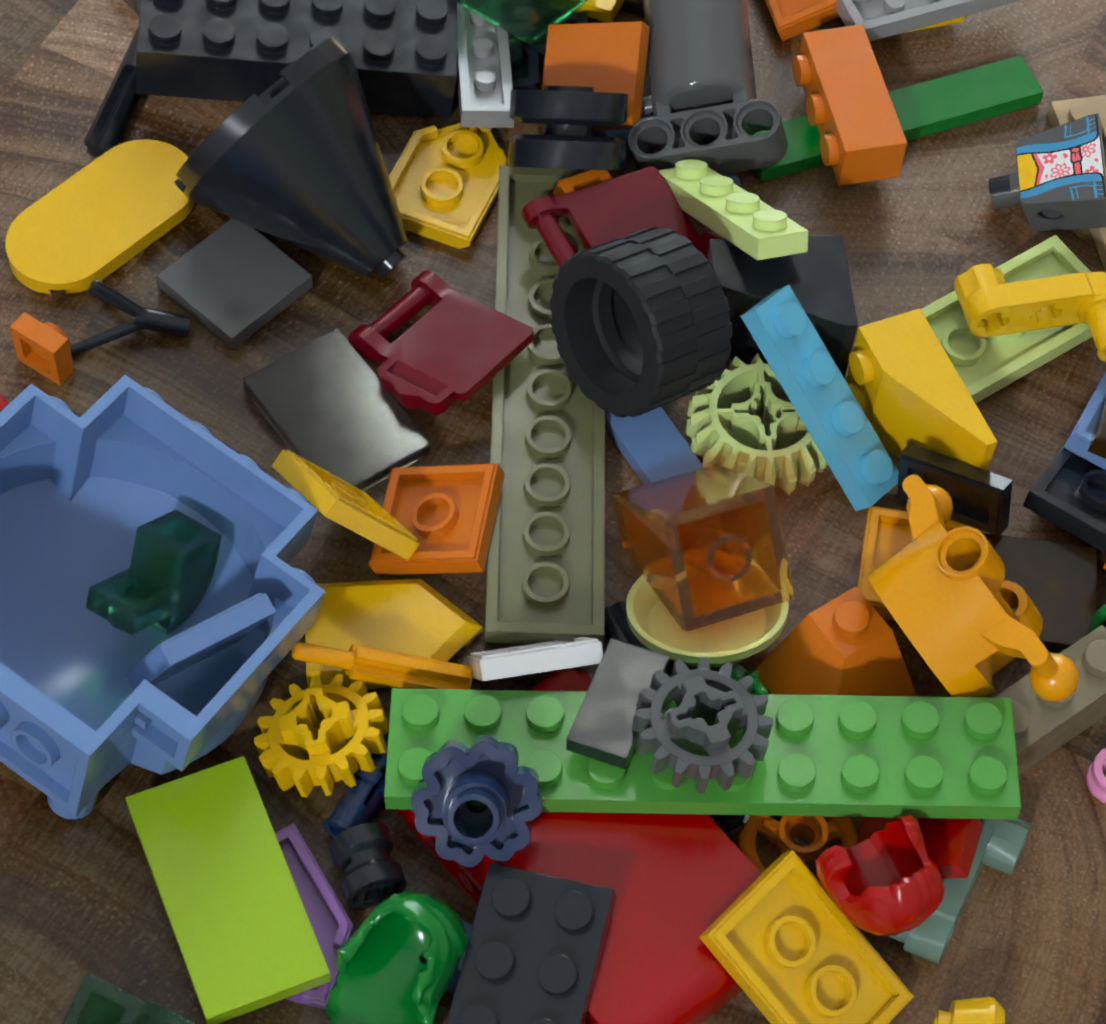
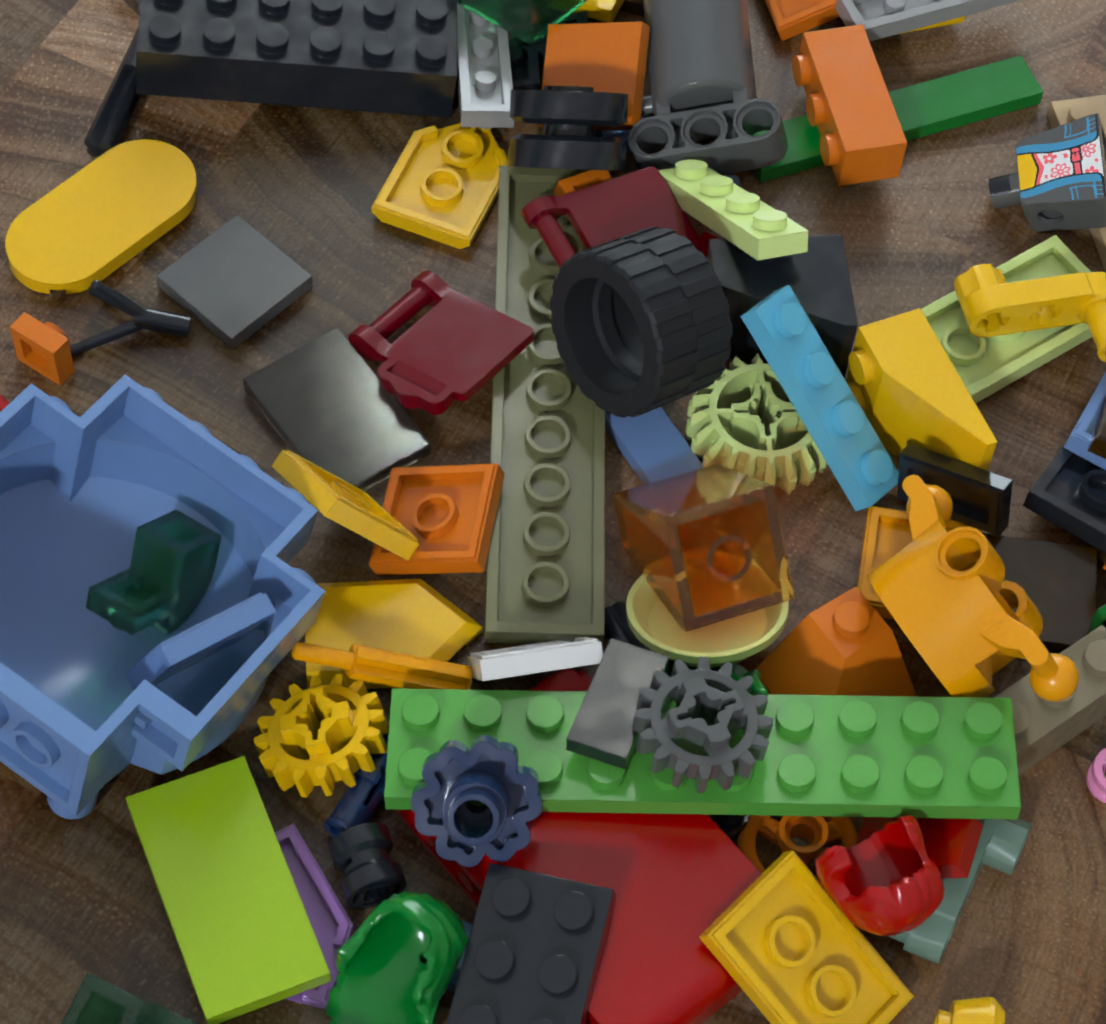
(305, 165): black cone -> none

